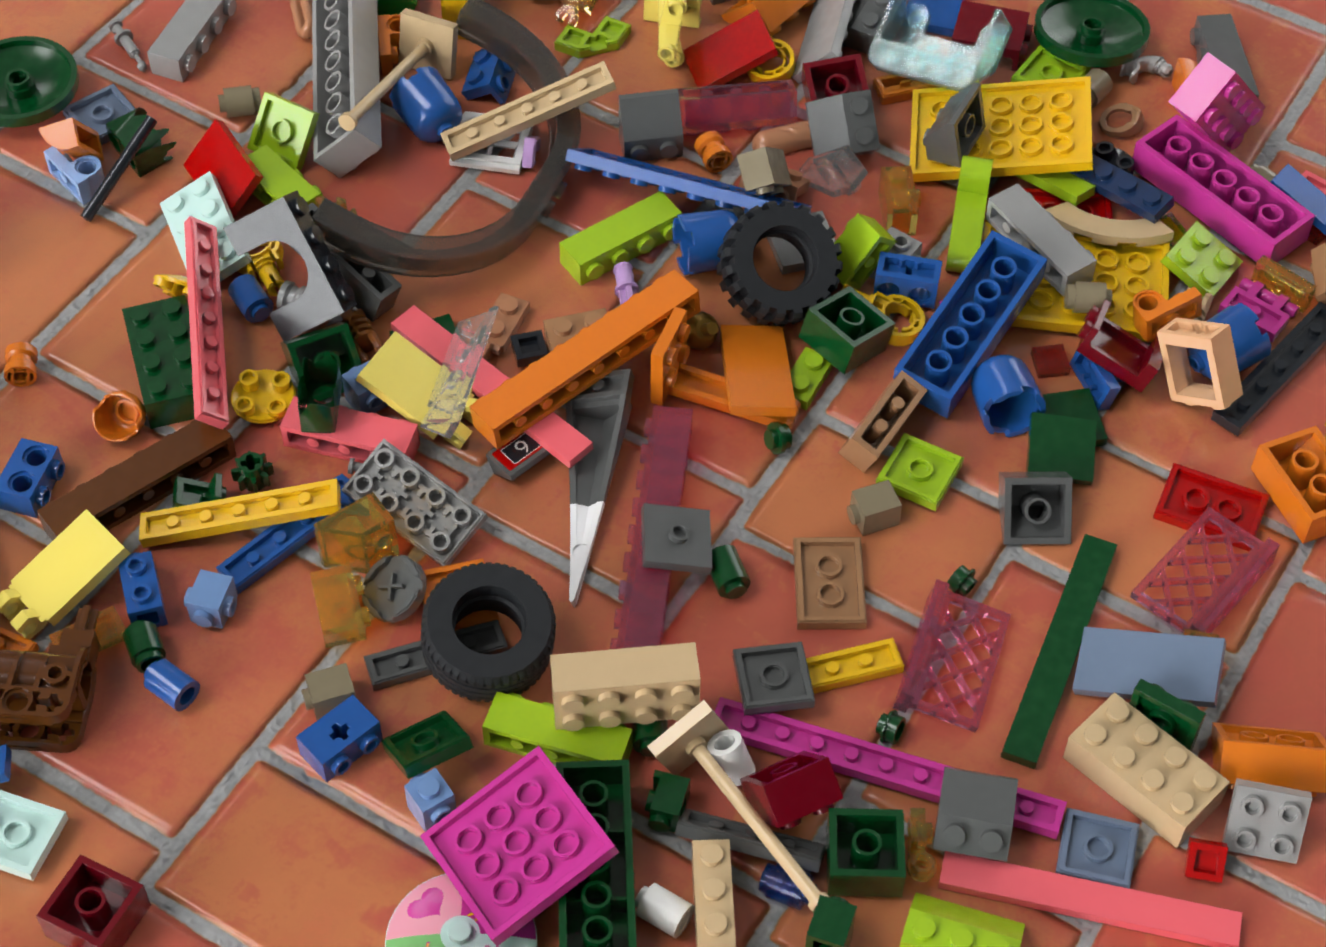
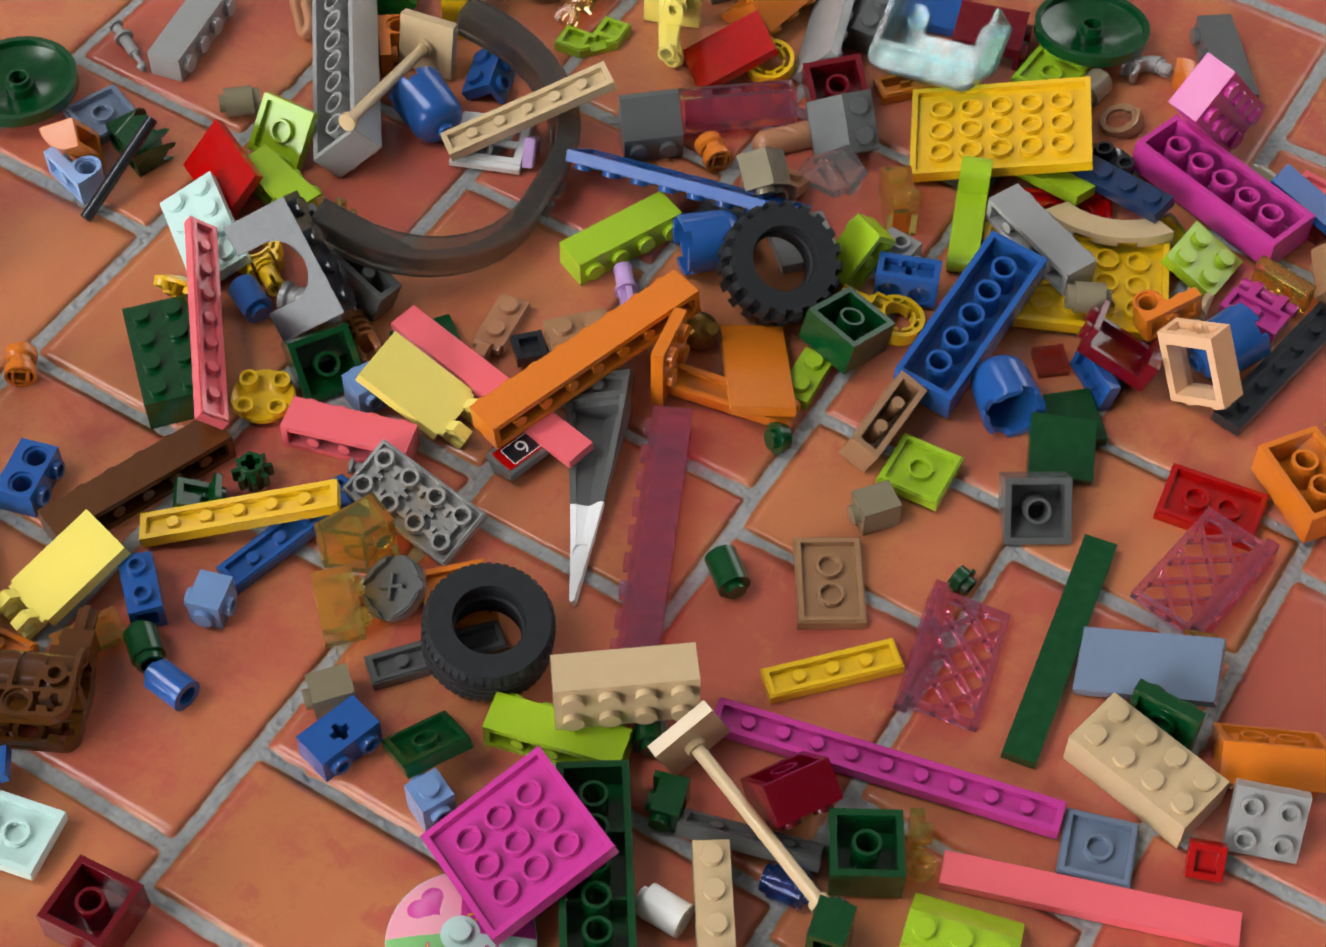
(119, 416): orange hair -> none
(318, 416): dark green piece -> none
(458, 373): clear wedge -> none
(676, 538): dark grey plate -> none
(731, 754): white brick -> none
(773, 678): dark grey plate -> none
(890, 727): dark green plate -> none
(956, 127): dark grey slope -> none
(975, 814): dark grey slope -> none

